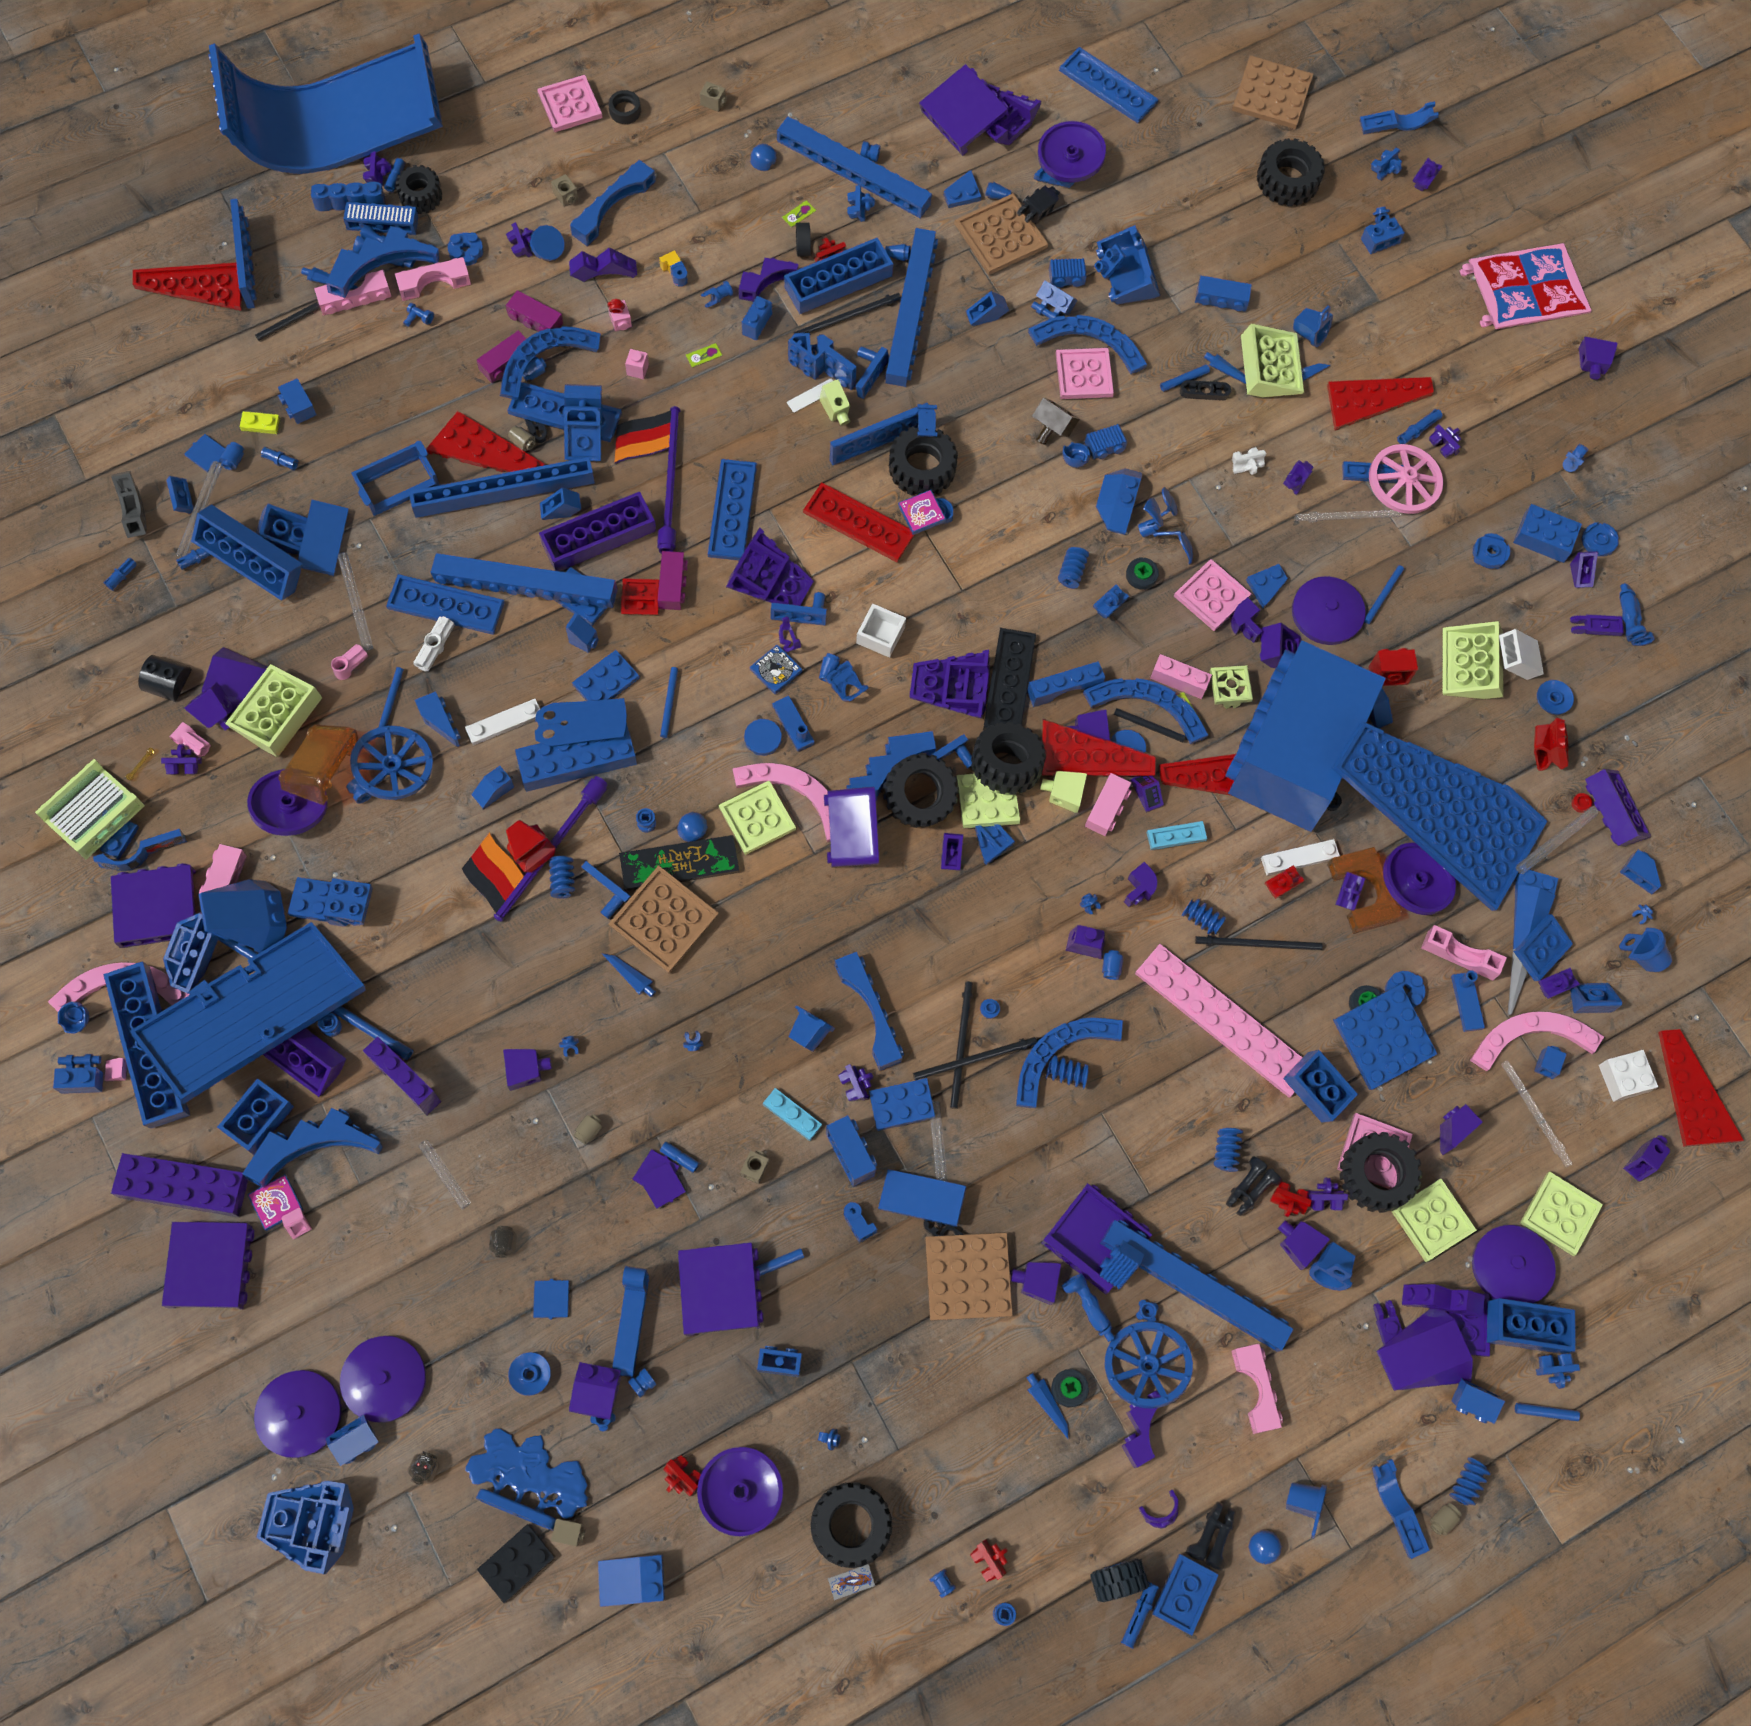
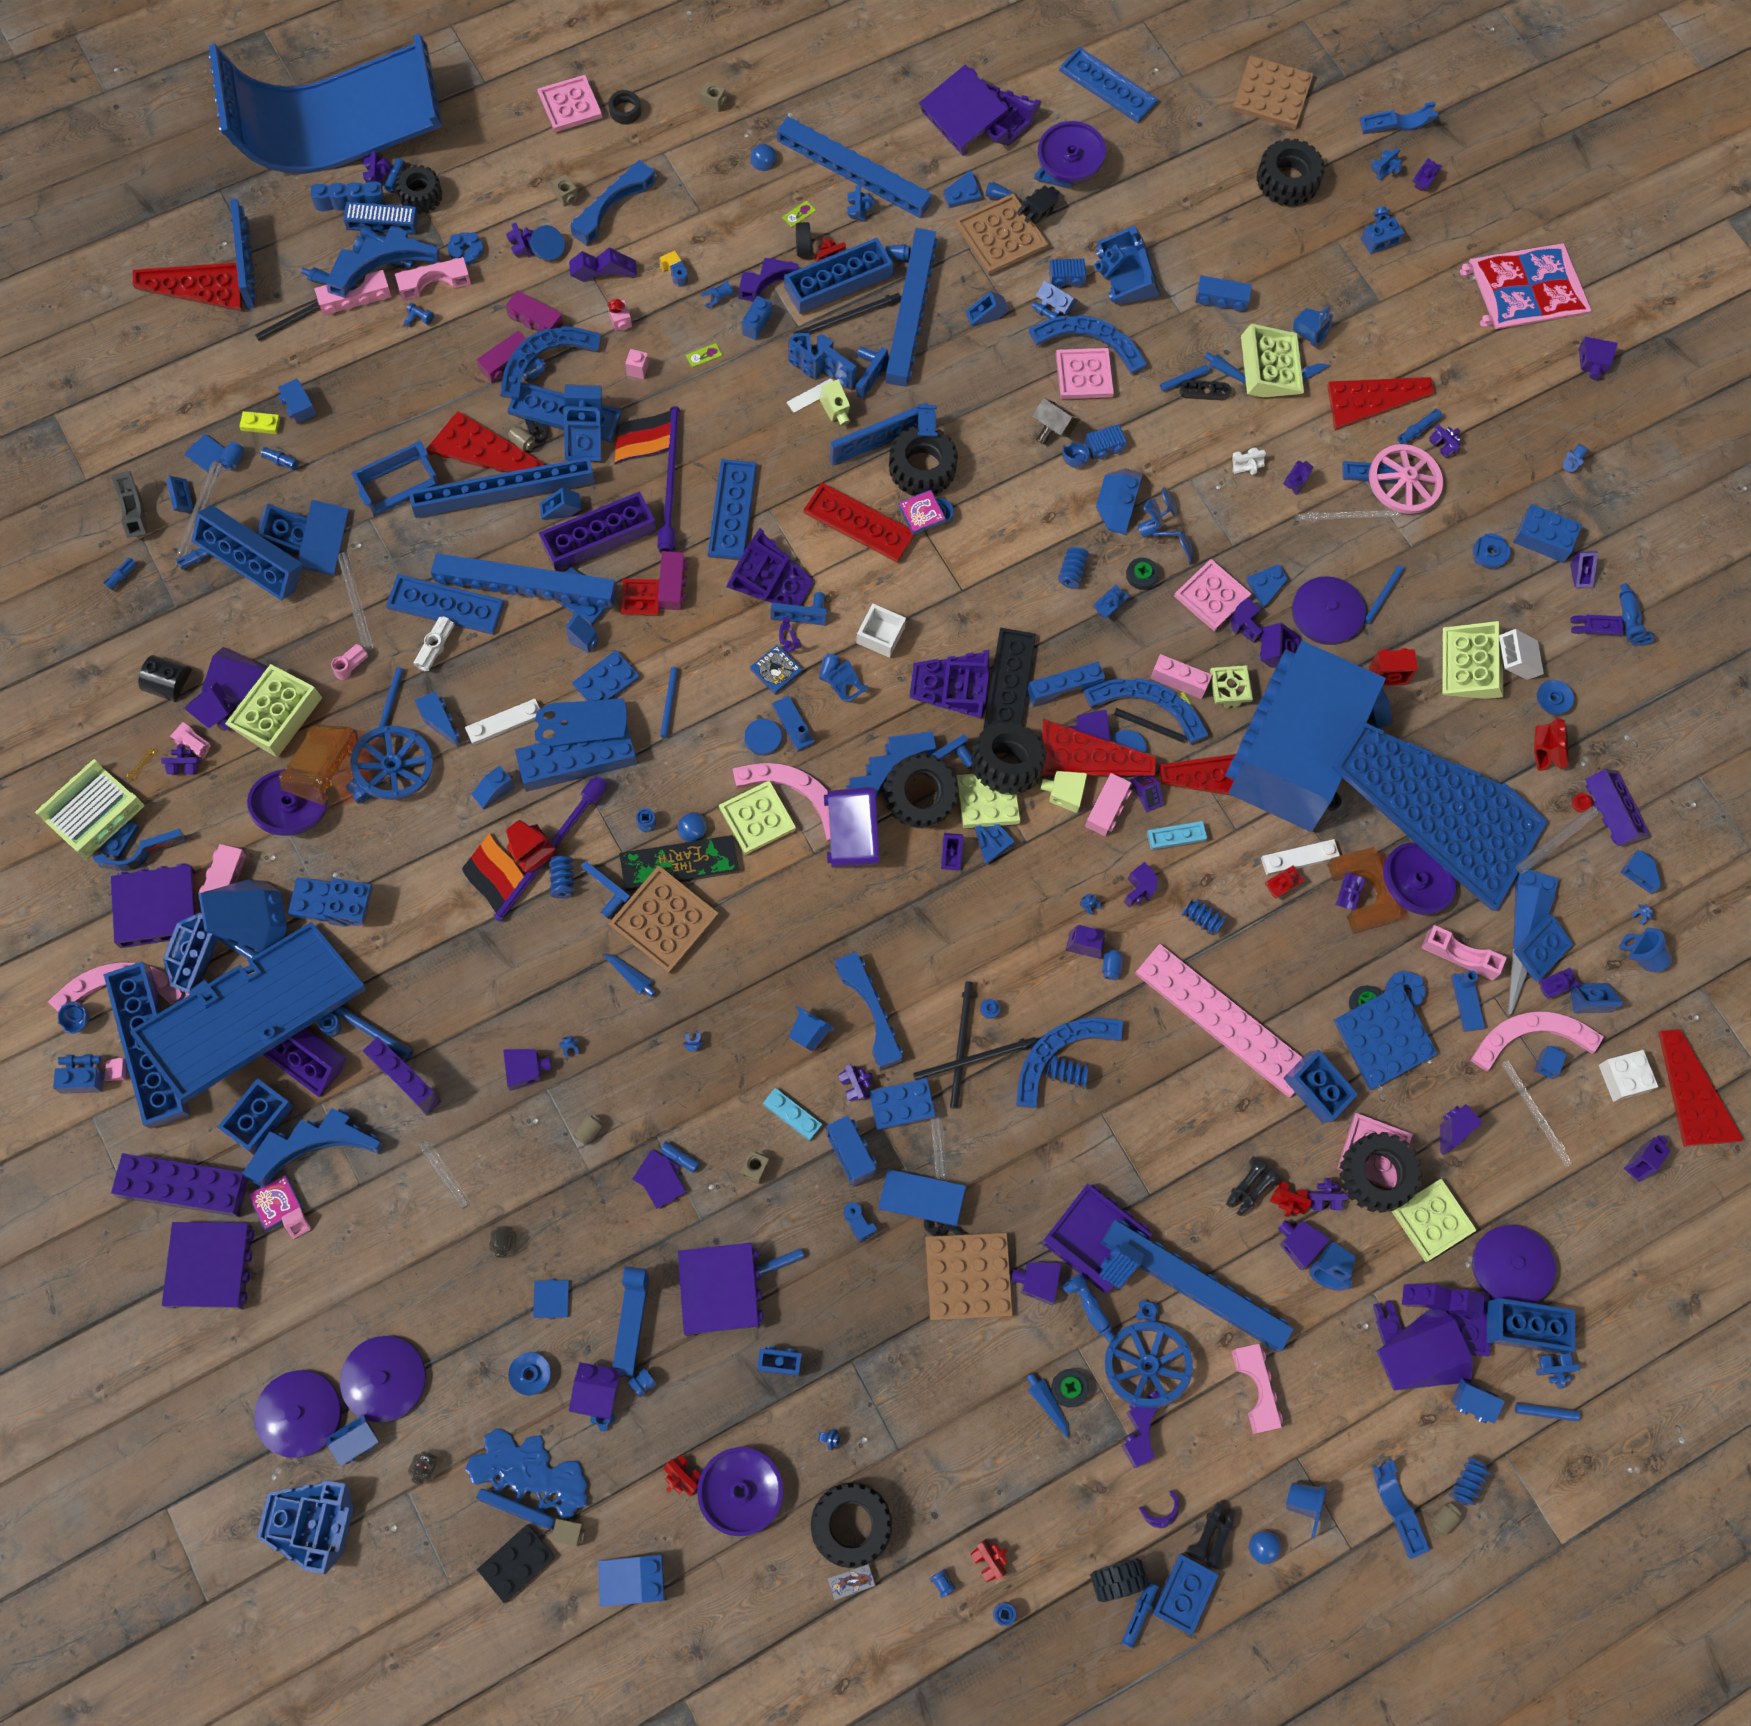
(870, 151): blue wheel -> none
(1209, 940): black bar -> none
(1226, 1149): blue piece -> none
(1561, 1213): yellowish green plate -> none
(1600, 538): blue tile -> none

